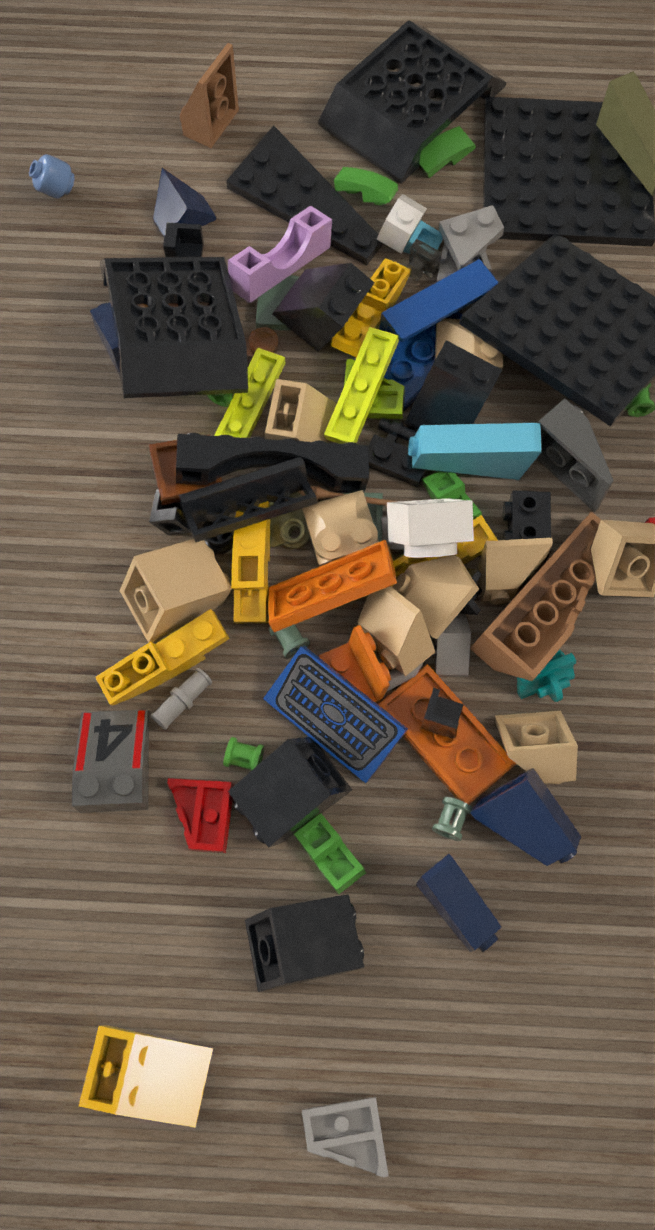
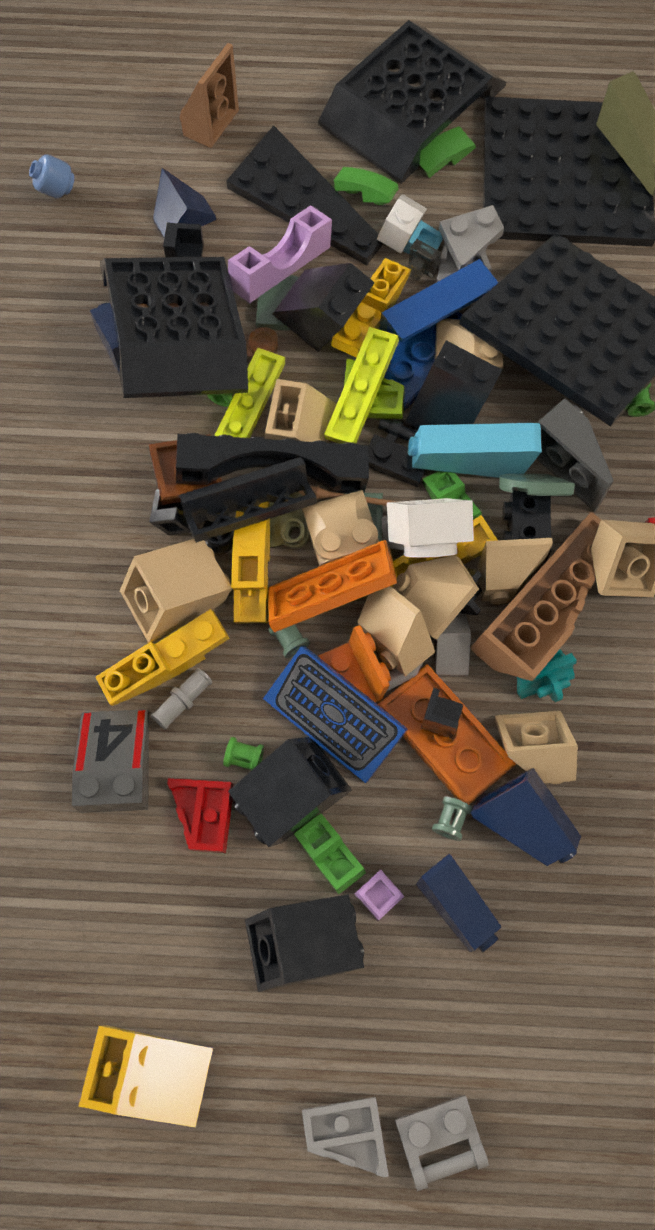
(379, 895): none -> lavender tile
(435, 1129): none -> light grey plate
(536, 484): none -> sand green tile

